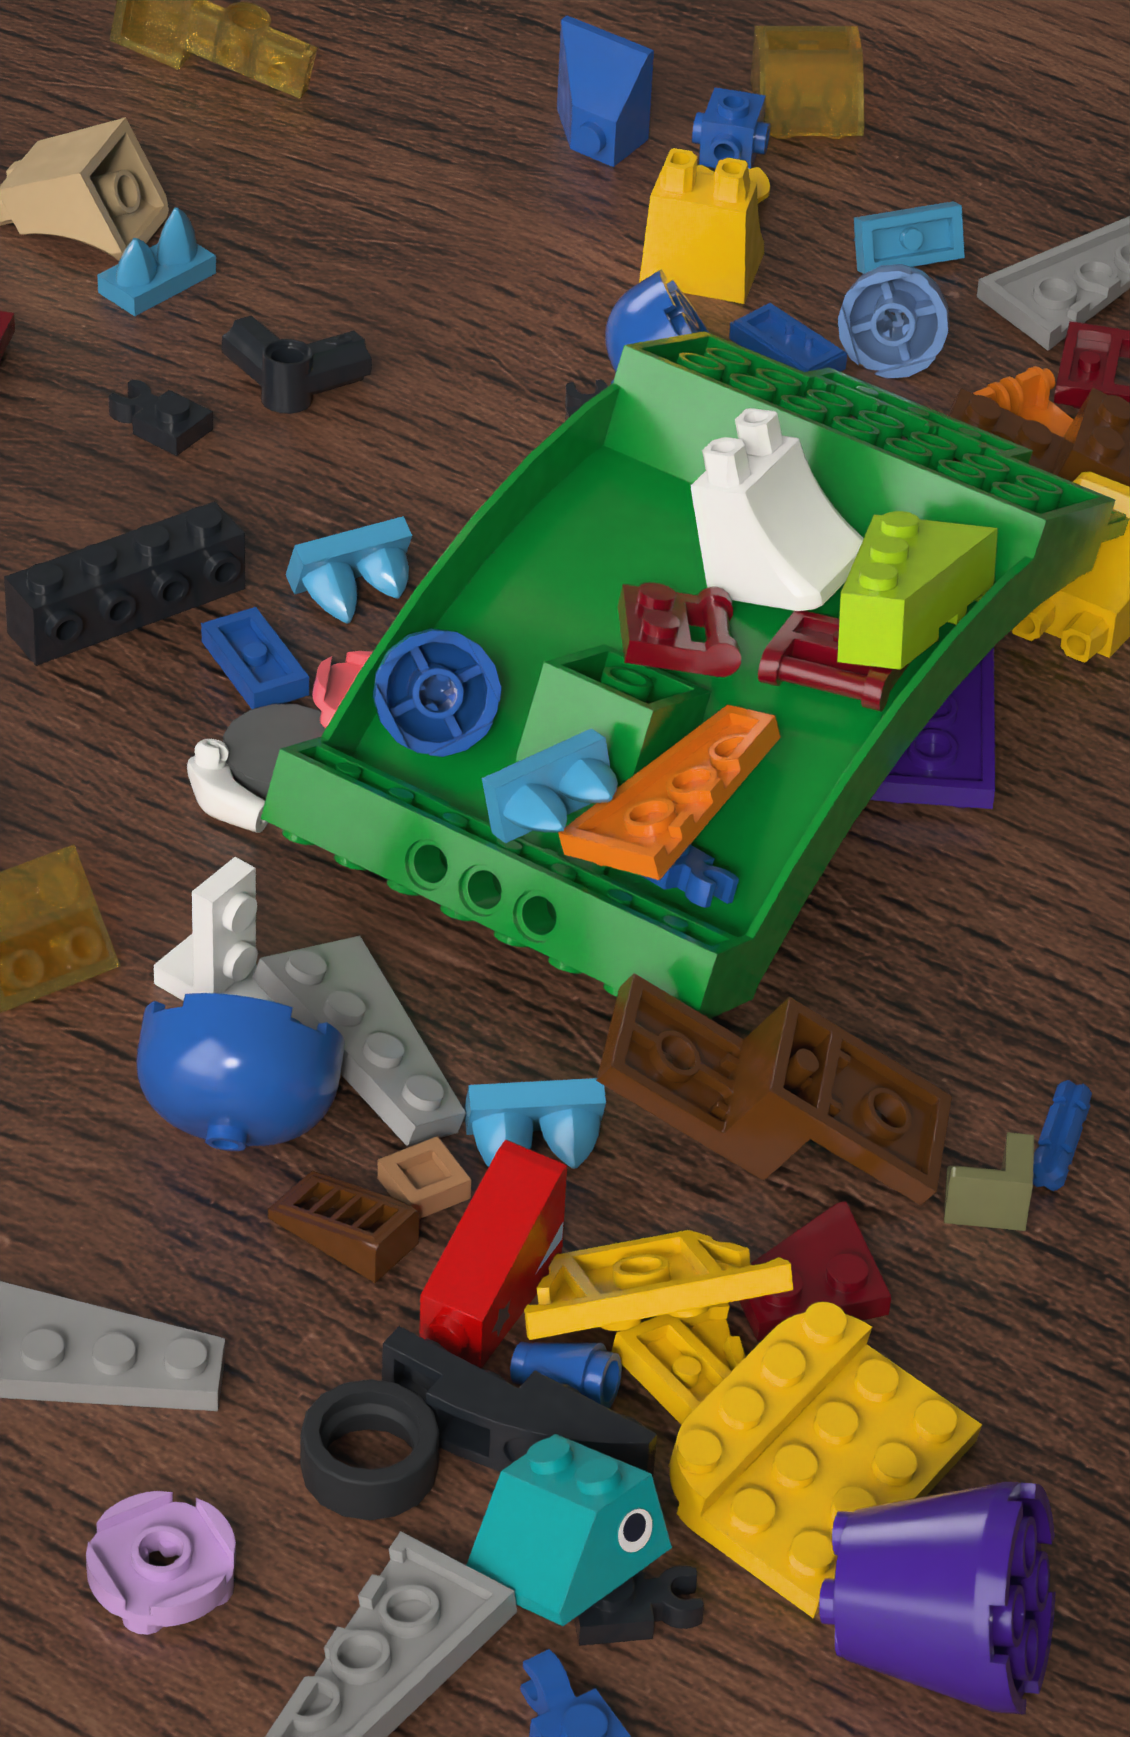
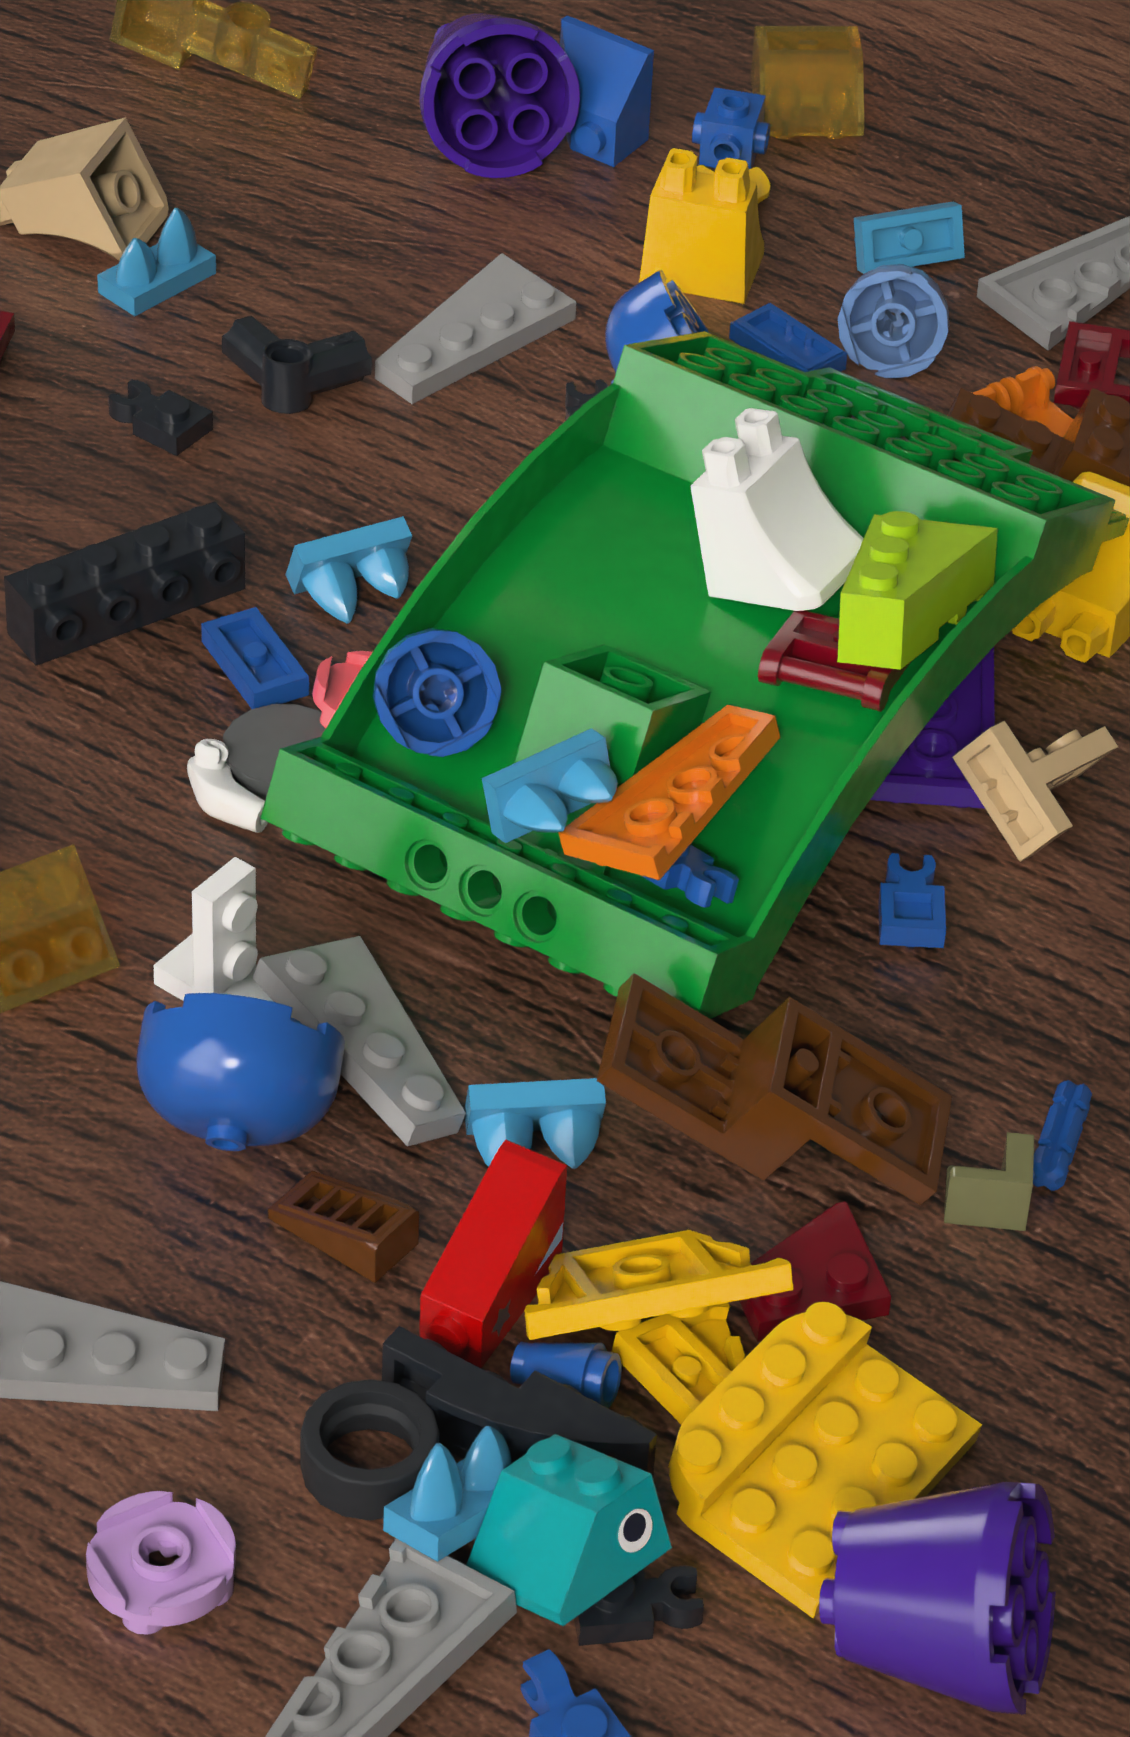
(425, 1177): medium nougat plate -> none
(449, 1497): none -> dark azure tile
(473, 328): none -> light grey wing
(497, 94): none -> dark purple cone
(658, 633): dark red plate -> none
(911, 906): none -> blue plate
(1019, 785): none -> tan bracket

